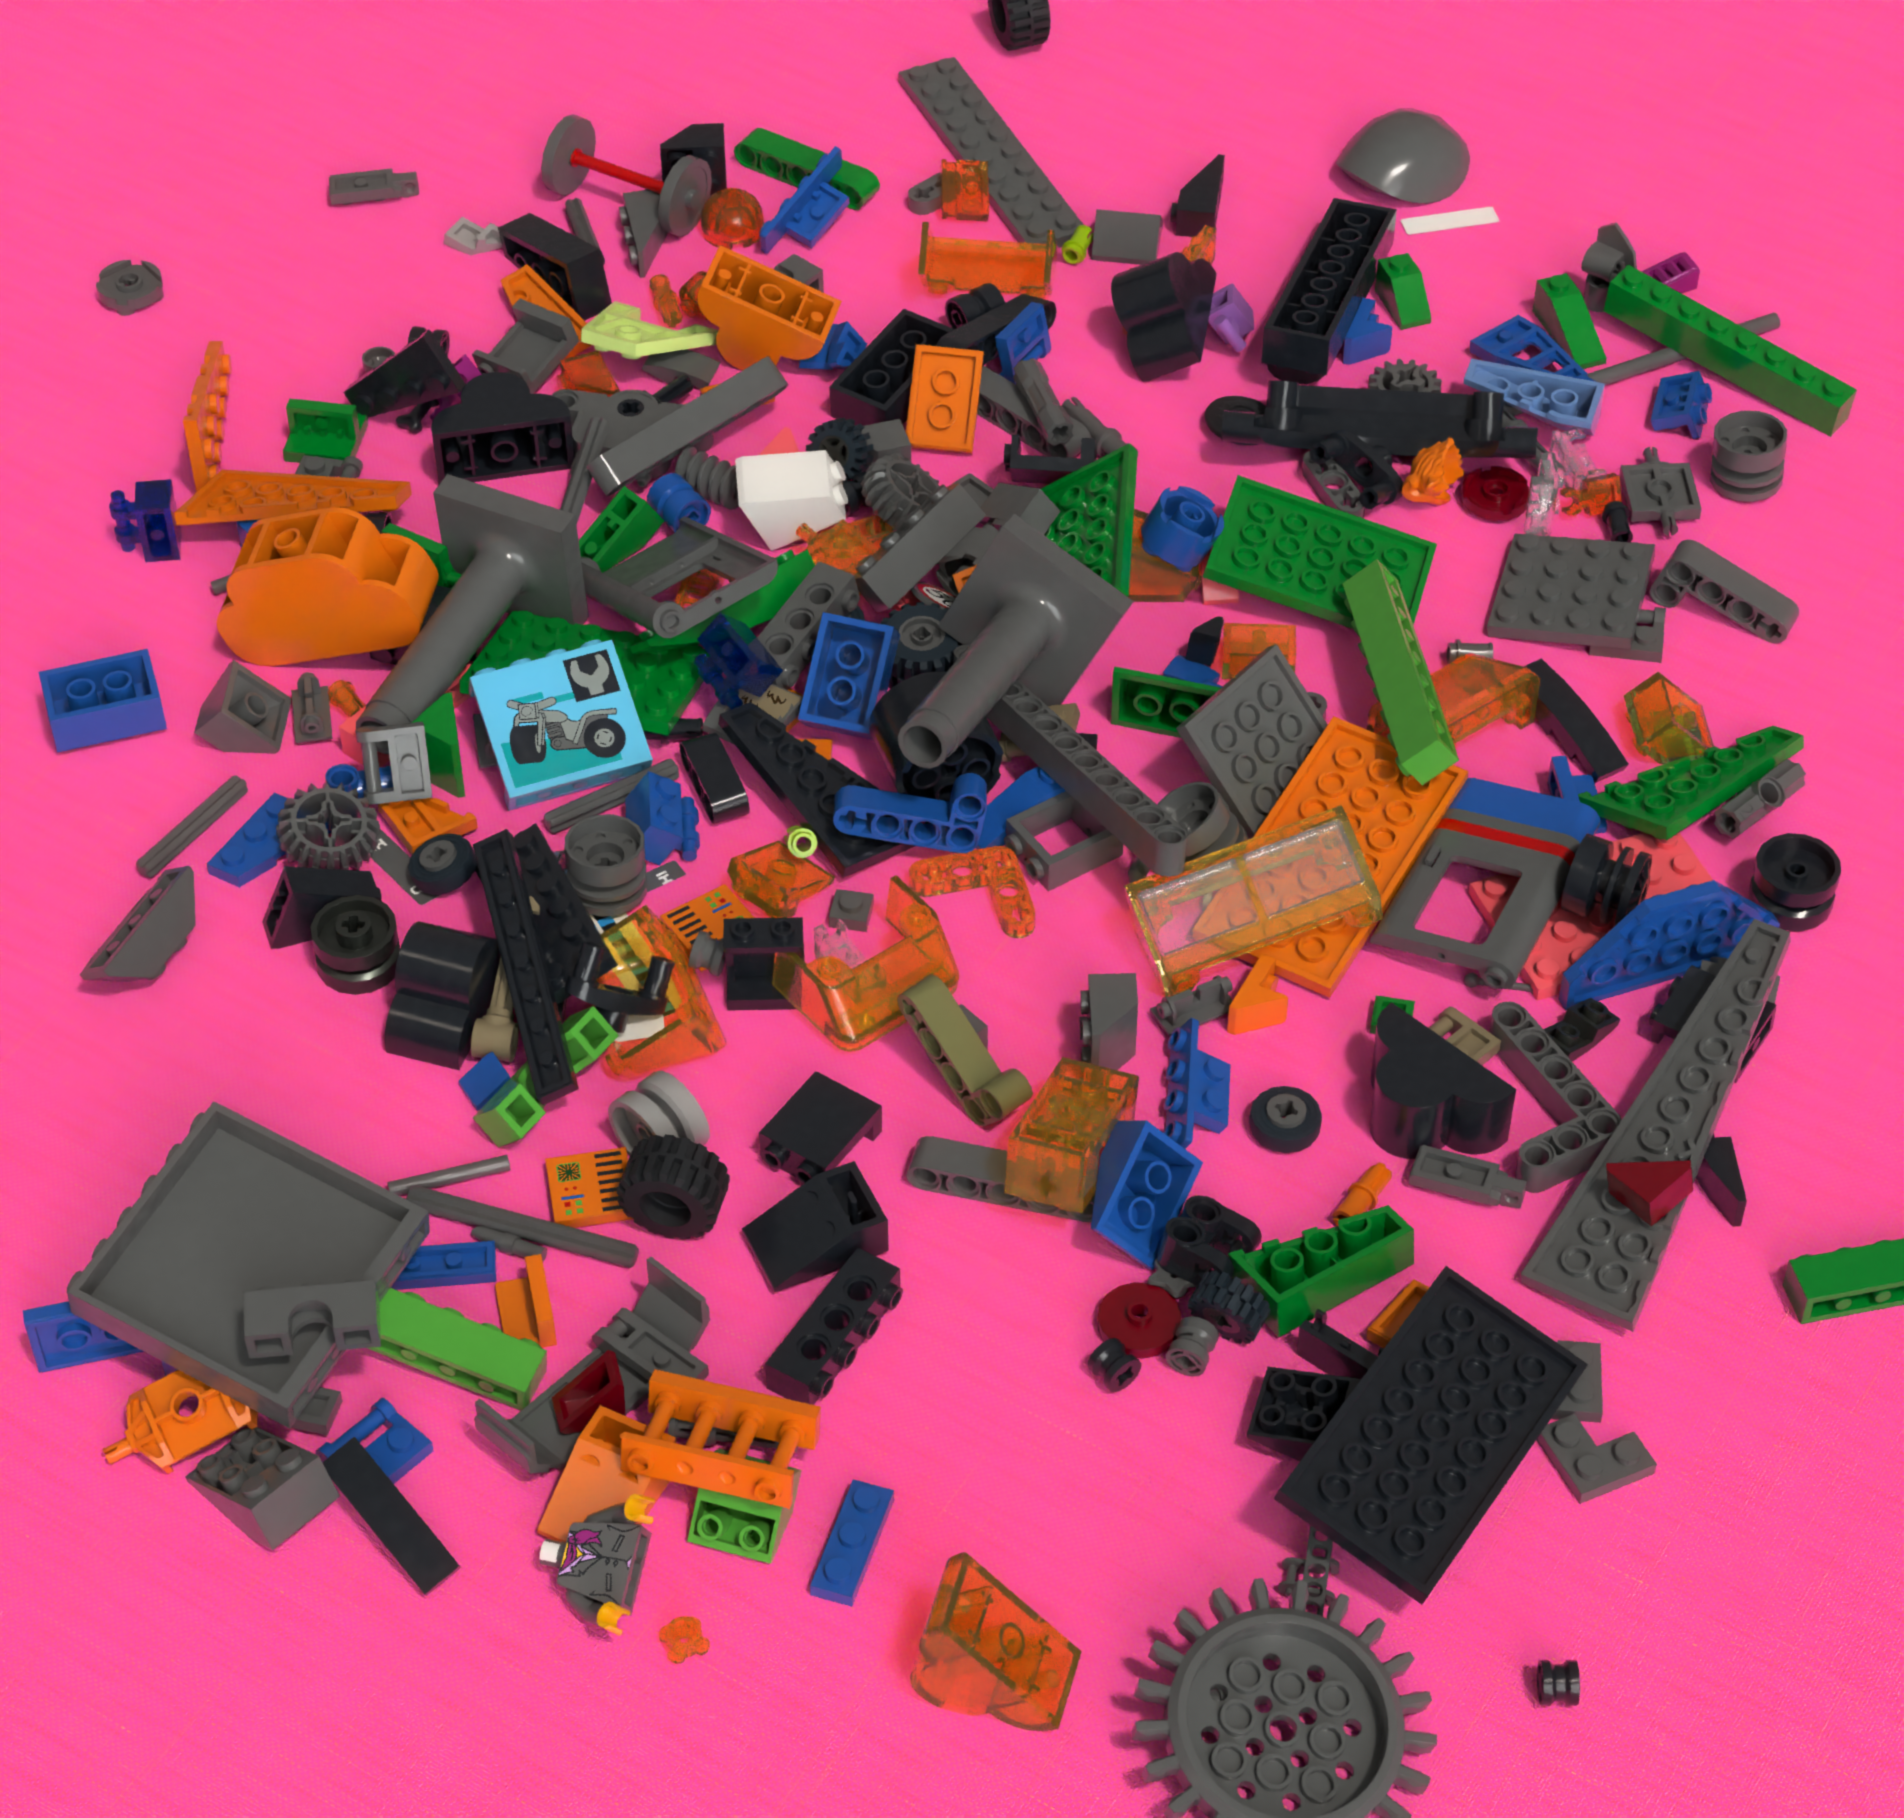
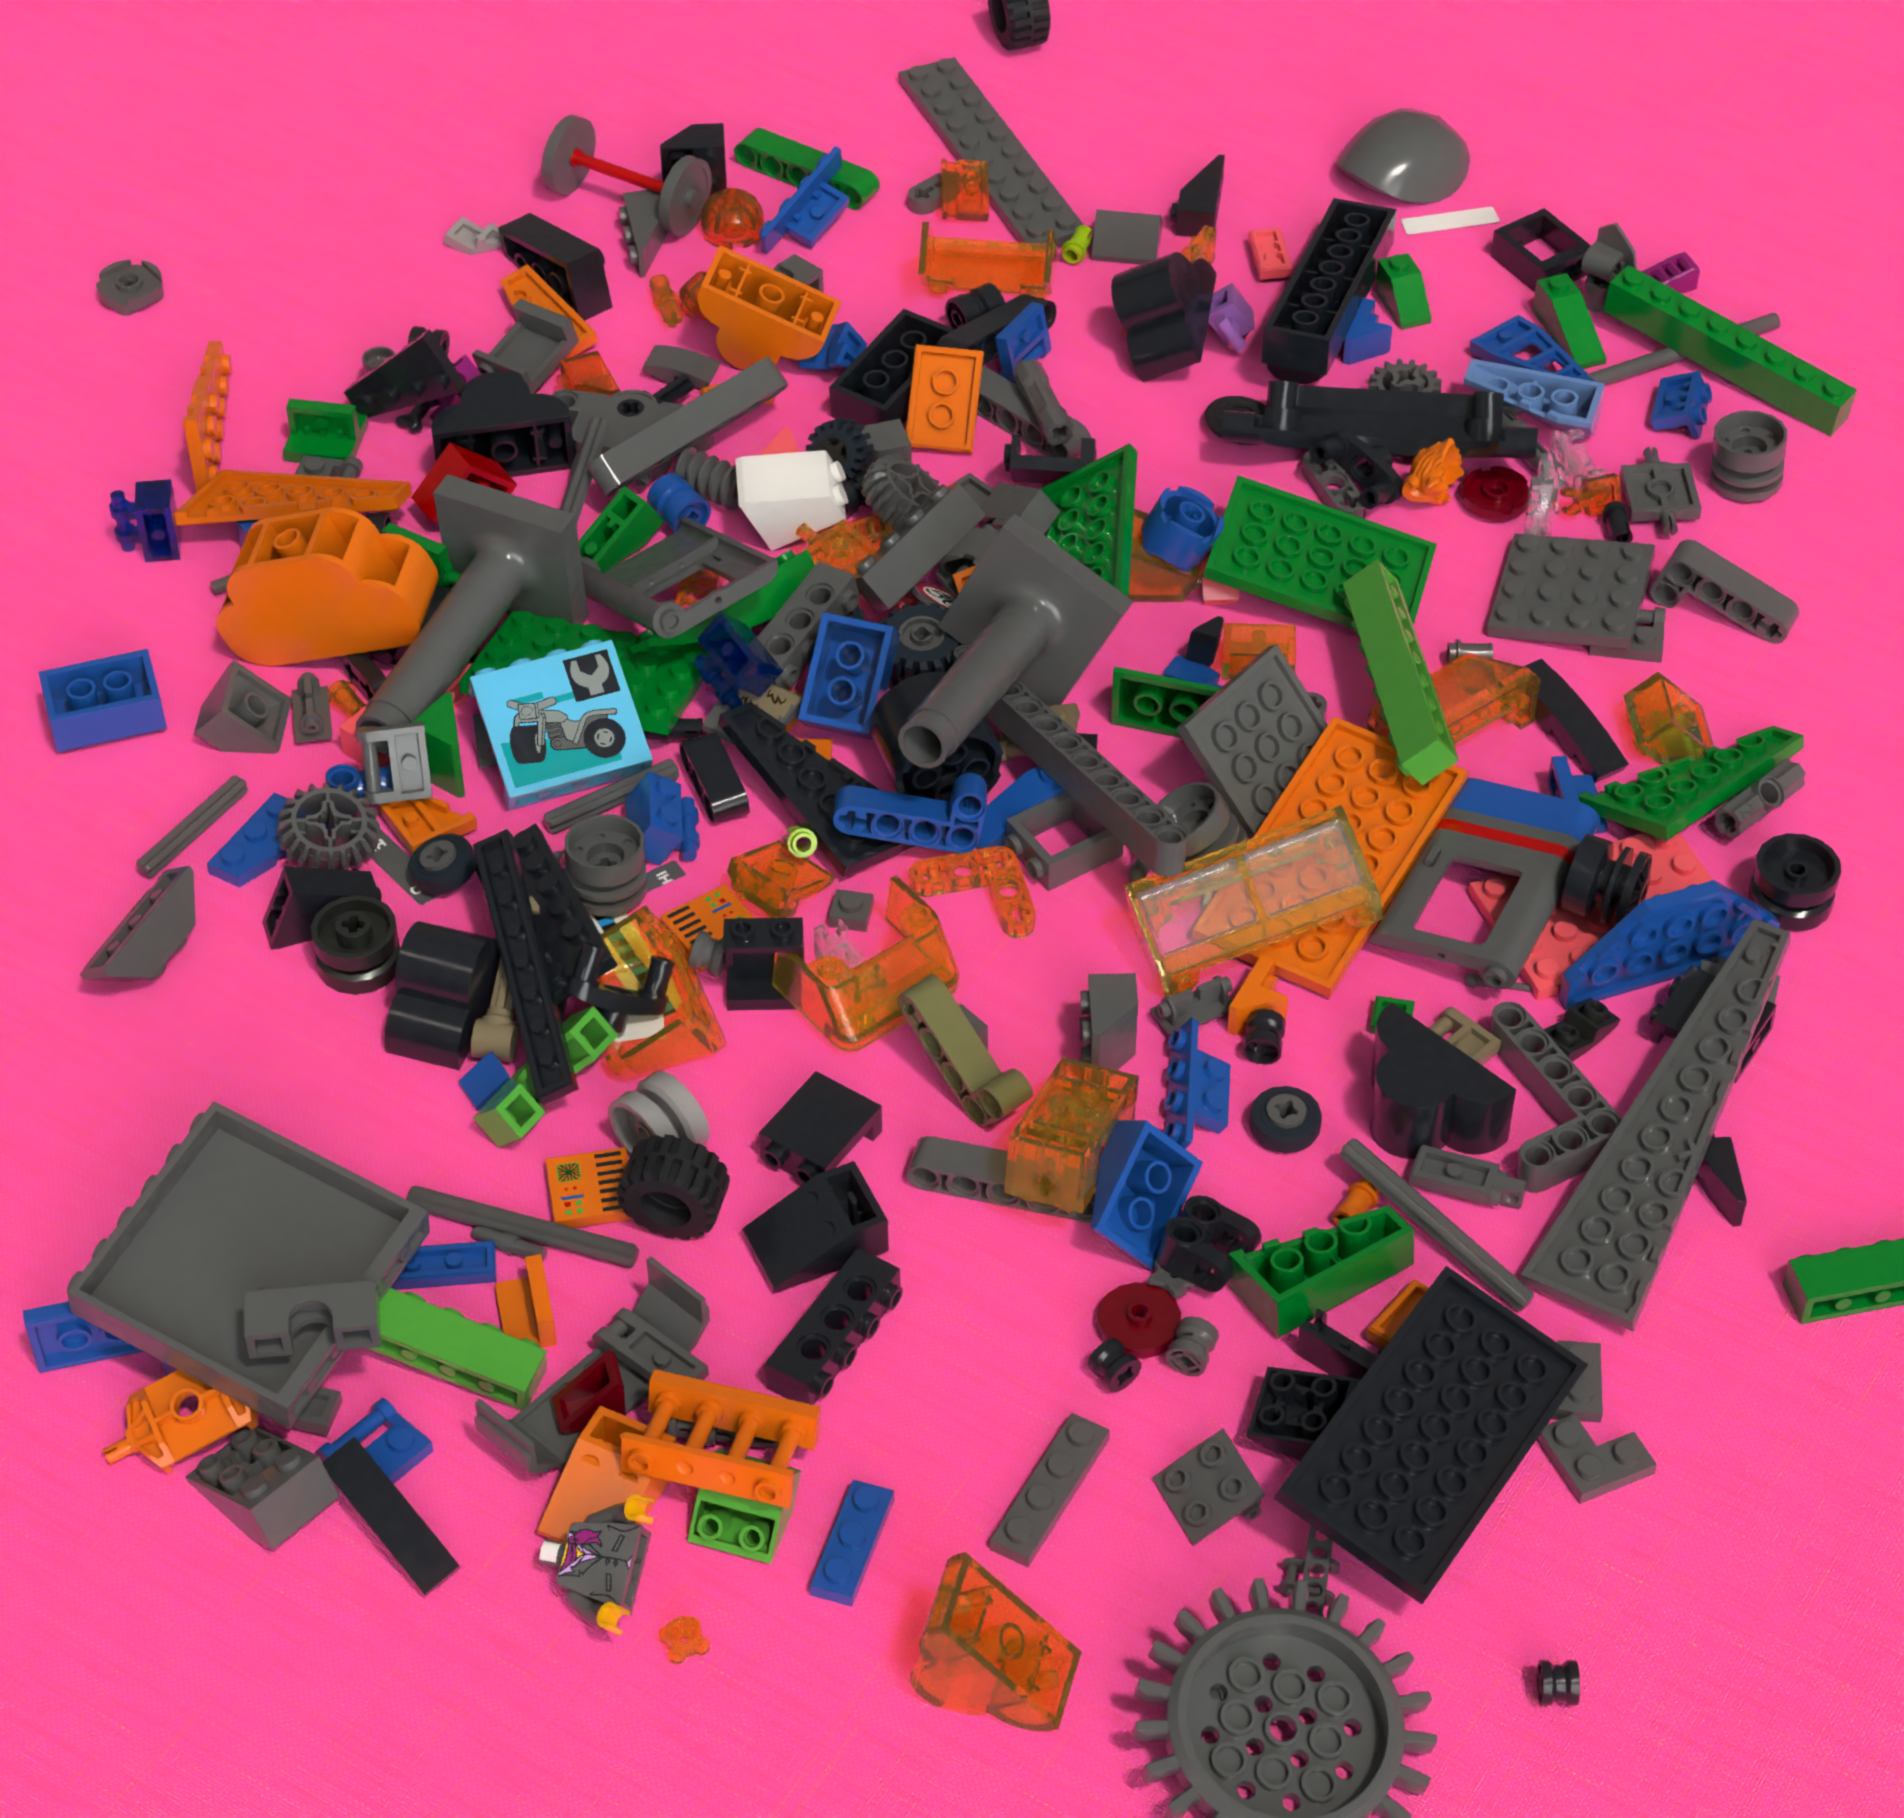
(363, 673): none -> black beam
(372, 185): dark grey hinge -> none
(451, 1175): dark grey bar -> none
(464, 465): none -> red brick
(580, 221): dark grey axle -> none
(622, 331): yellowish green wing -> none
(1049, 1490): none -> dark grey plate
(1106, 438): dark grey pin -> none
(1210, 1487): none -> dark grey hinge
(1229, 1306): black wheel -> none
(1264, 1036): none -> black wheel
(1270, 253): none -> coral plate
(1437, 1224): none -> dark grey axle
(1510, 251): none -> window
(1650, 1187): dark red slope -> none

